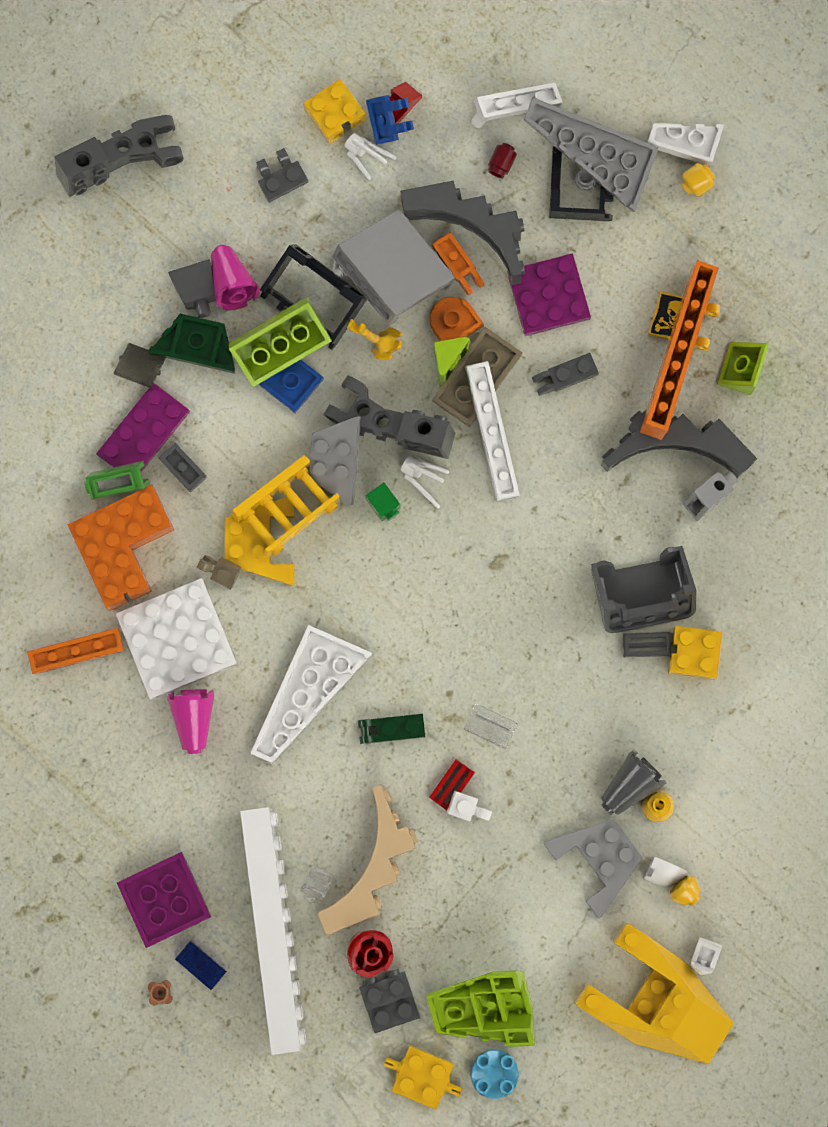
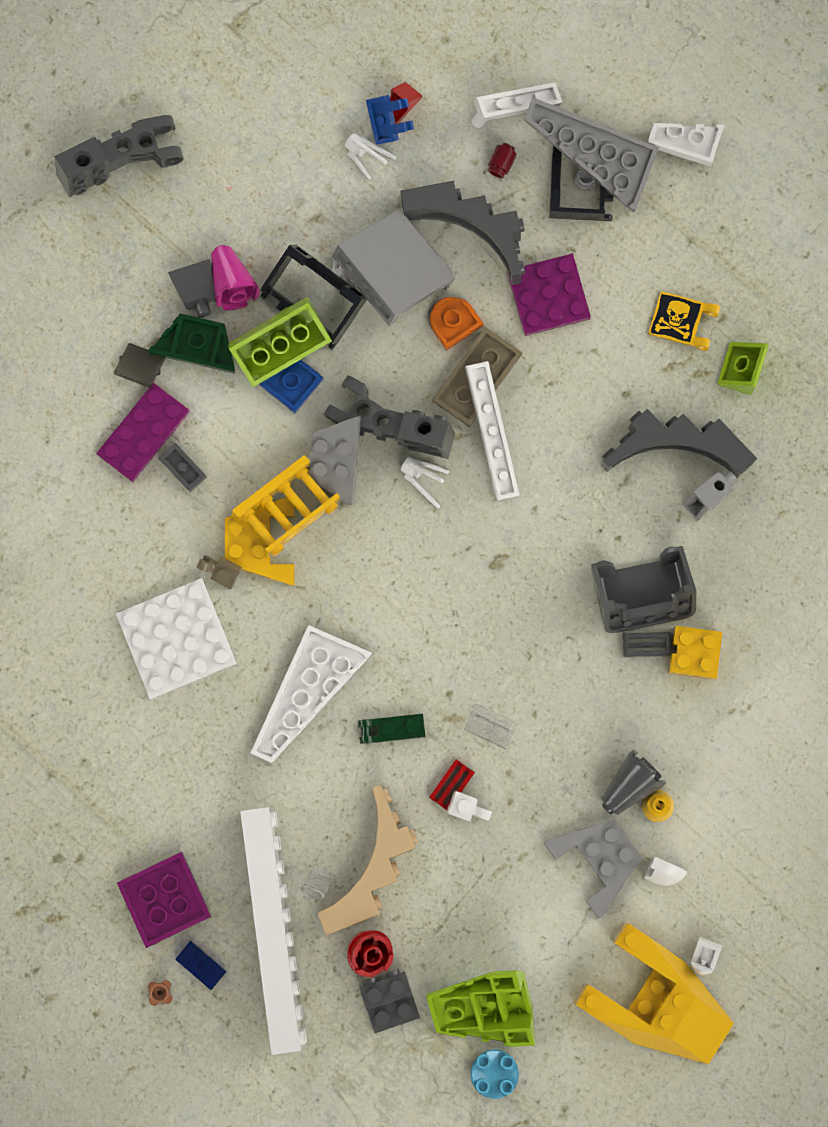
(75, 651): orange plate -> none
(108, 543): orange piece -> none
(115, 480): bright green window -> none
(192, 717): dark pink cone -> none
(282, 181): dark grey plate -> none
(334, 108): yellow piece -> none
(383, 502): green brick -> none
(385, 345): yellow piece -> none
(422, 1077): yellow plate -> none
(448, 355): lime slope -> none
(457, 261): orange hinge -> none
(567, 374): dark grey hinge -> none
(679, 350): orange brick -> none
(686, 891): yellow cone -> none
(698, 180): yellow head -> none

